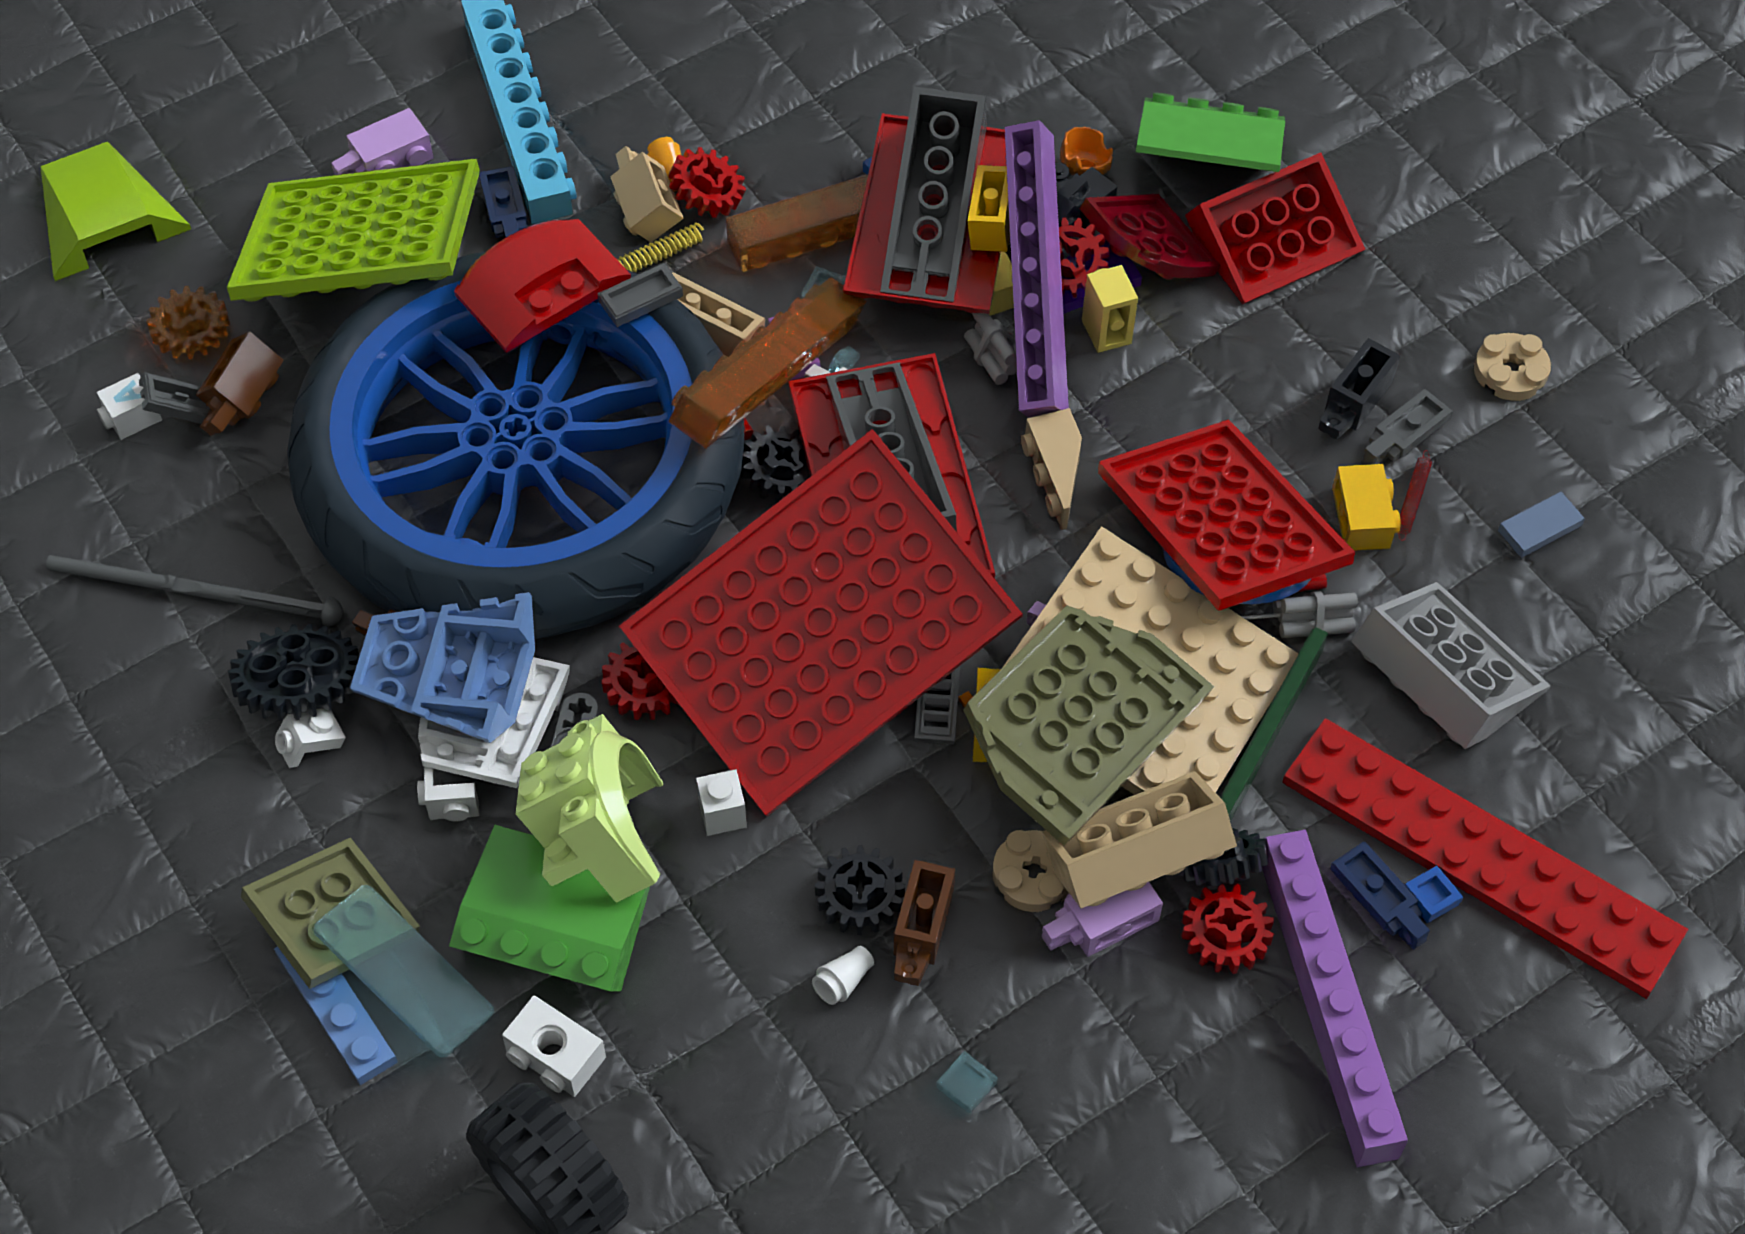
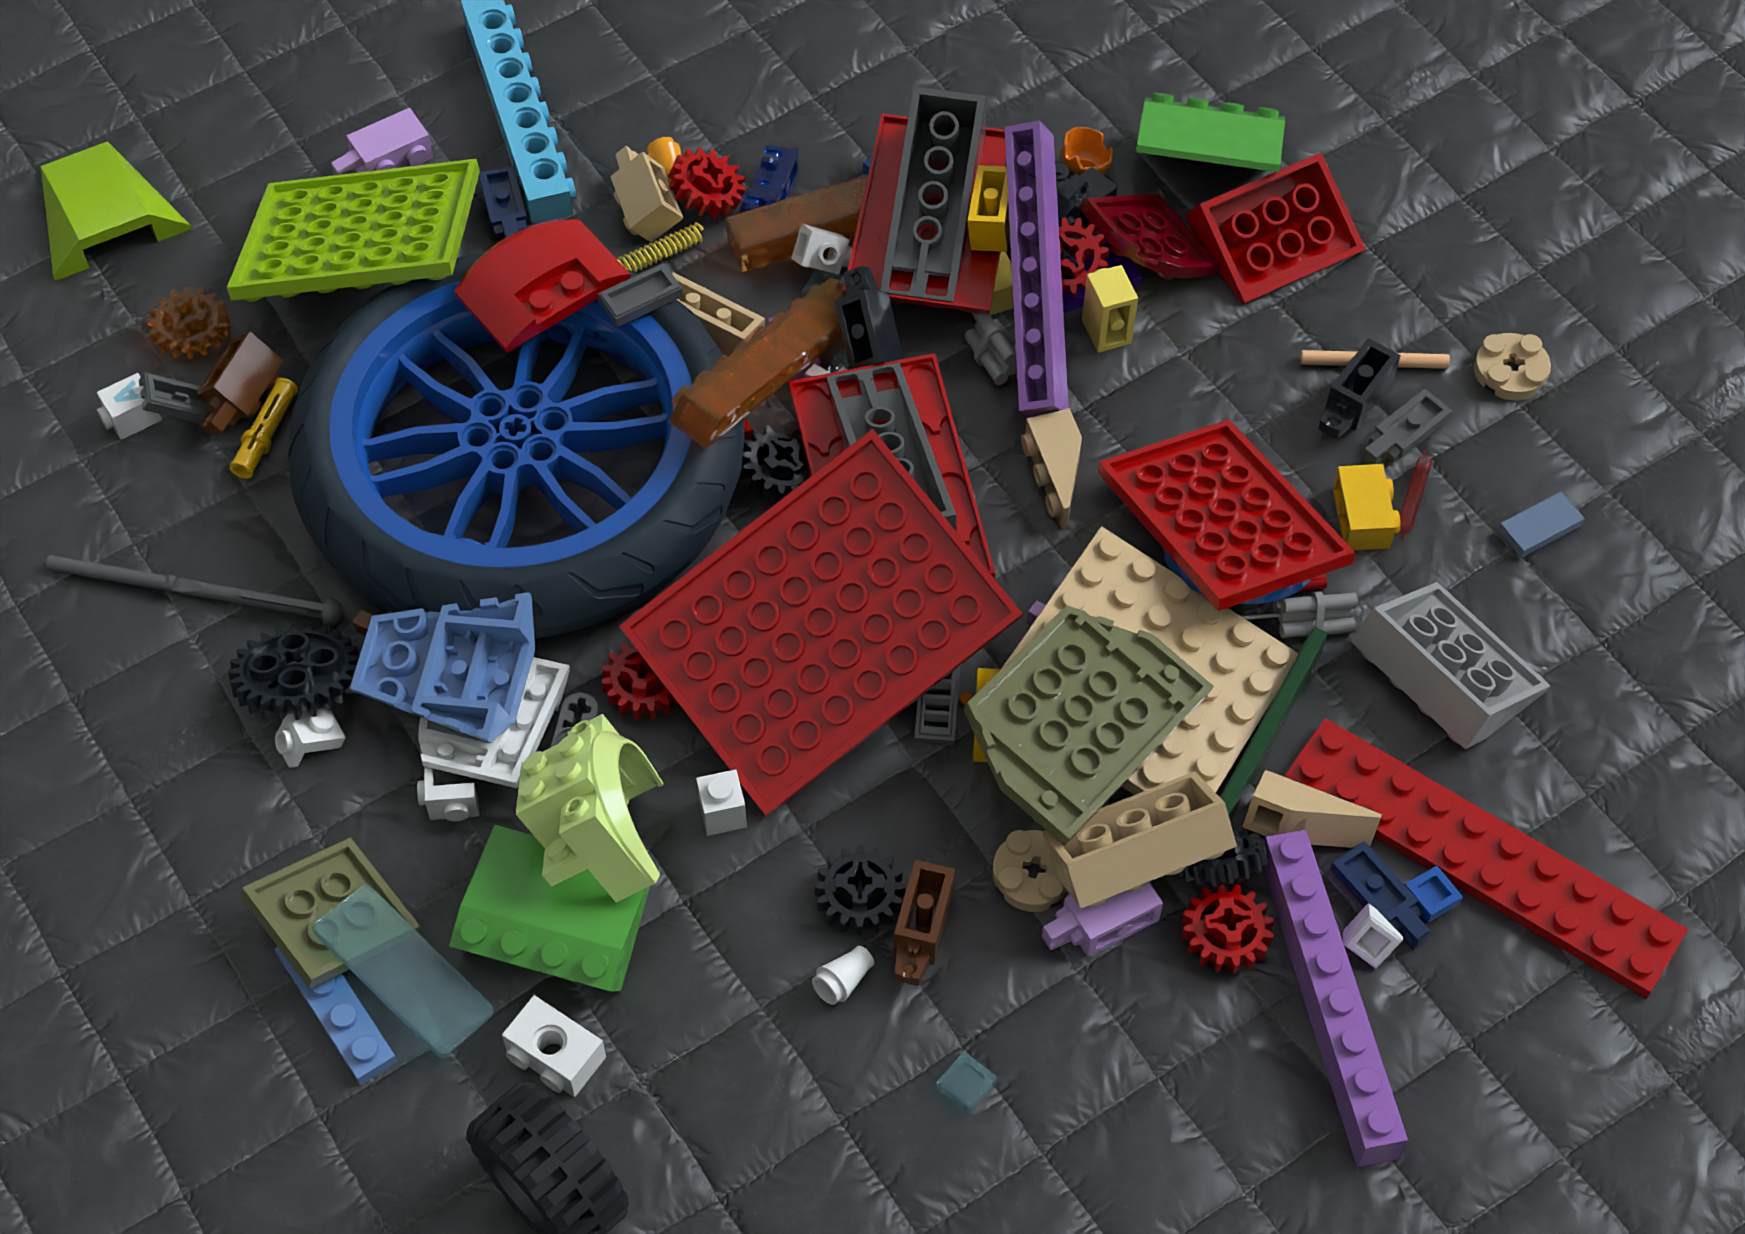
(258, 439): none -> yellow pin
(773, 179): none -> clear blue hinge
(811, 245): none -> white brick
(867, 321): none -> black hinge
(1289, 806): none -> tan slope
(1342, 358): none -> light nougat bar
(1371, 936): none -> white slope

